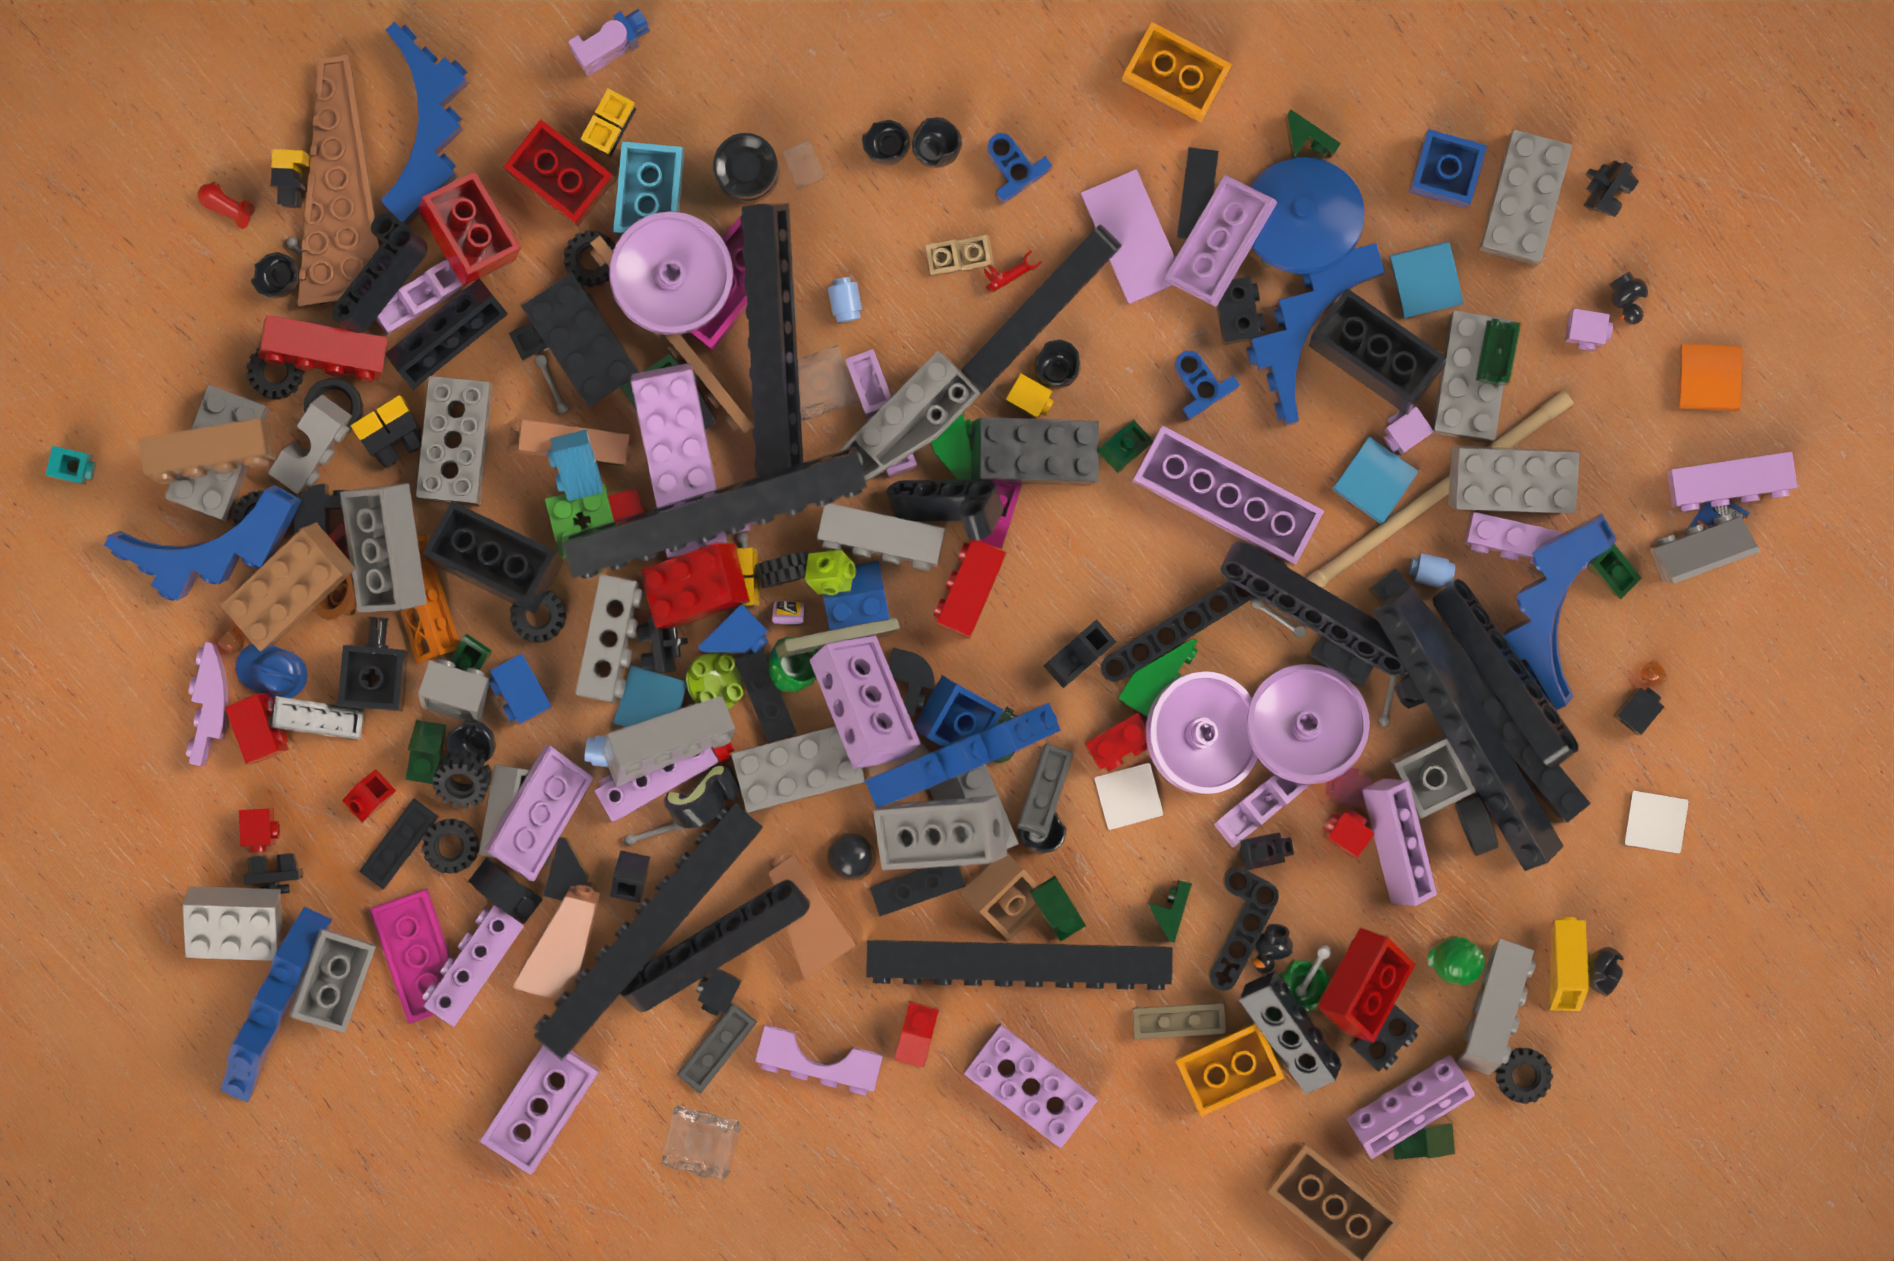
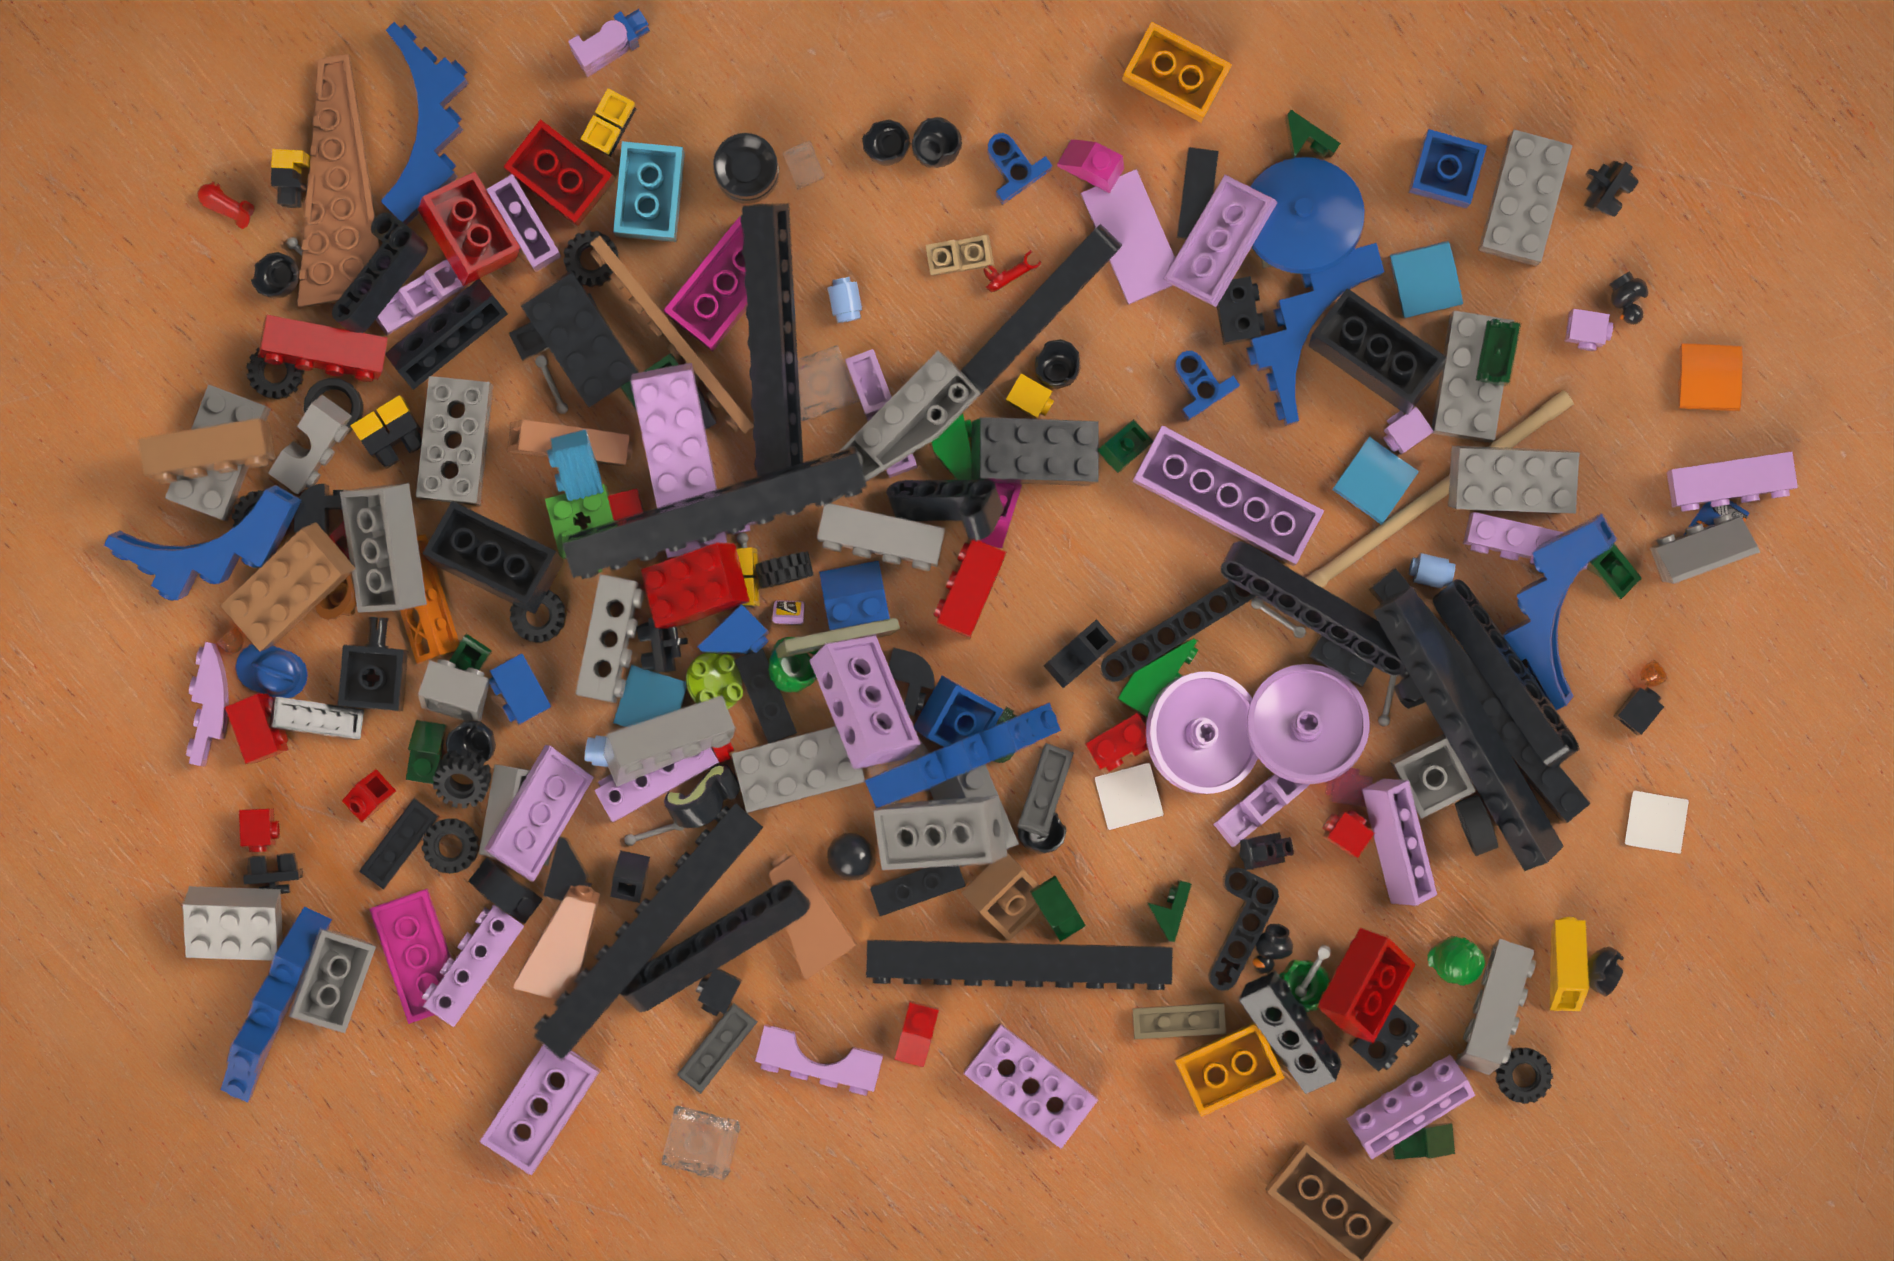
(60, 462): teal brick -> none
(523, 222): none -> lavender brick
(671, 273): lavender dish -> none
(829, 572): lime brick -> none
(1092, 163): none -> dark pink slope

